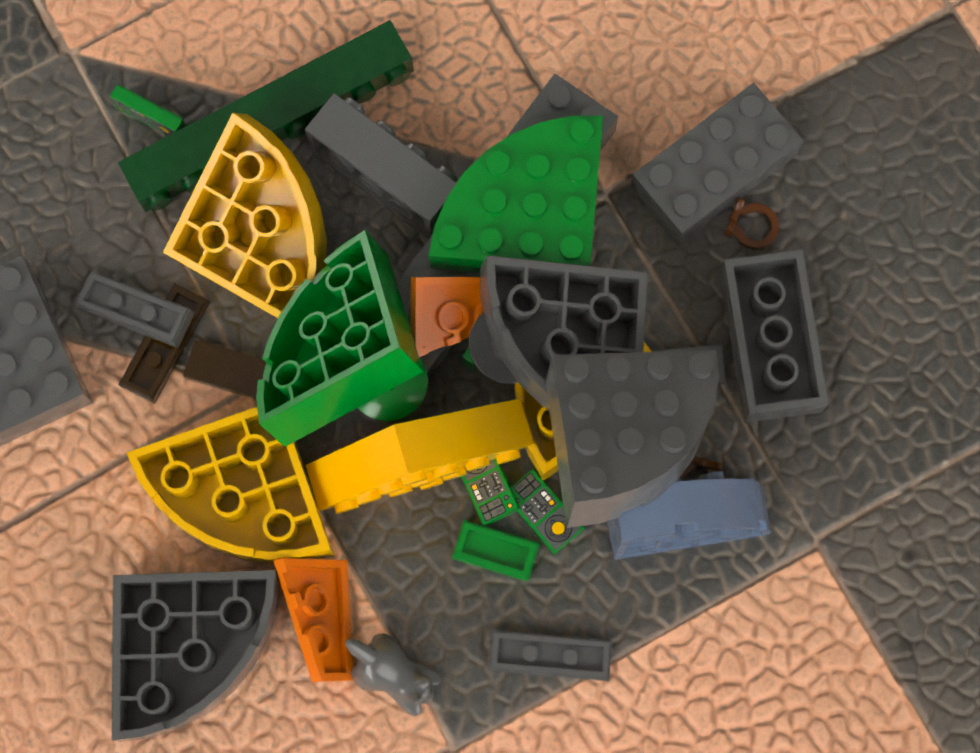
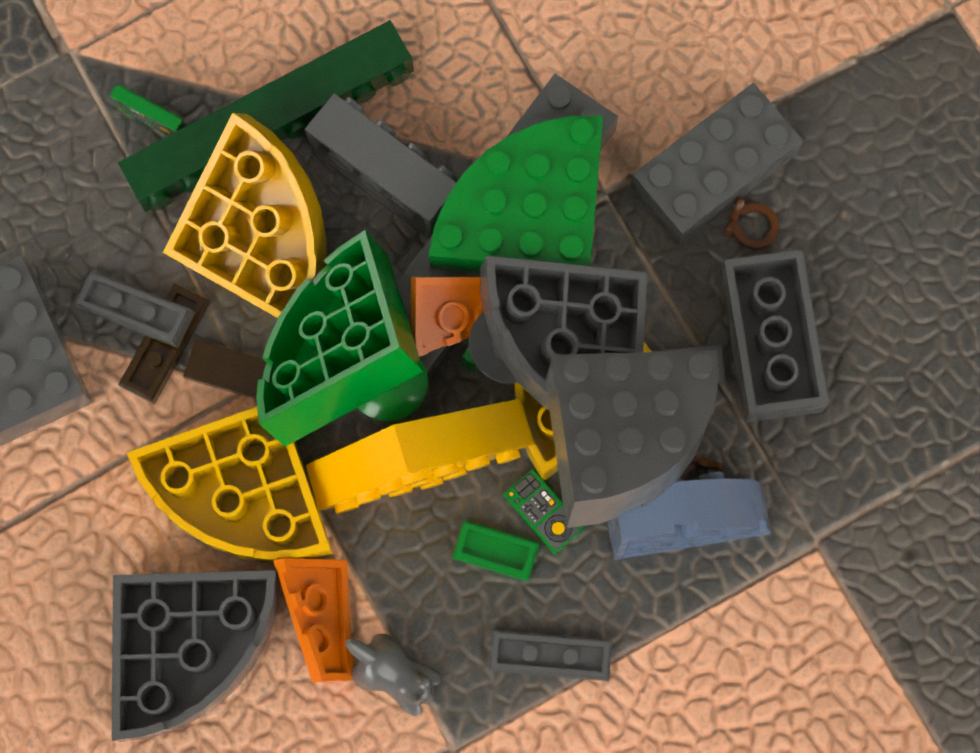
(491, 492): tile -> none

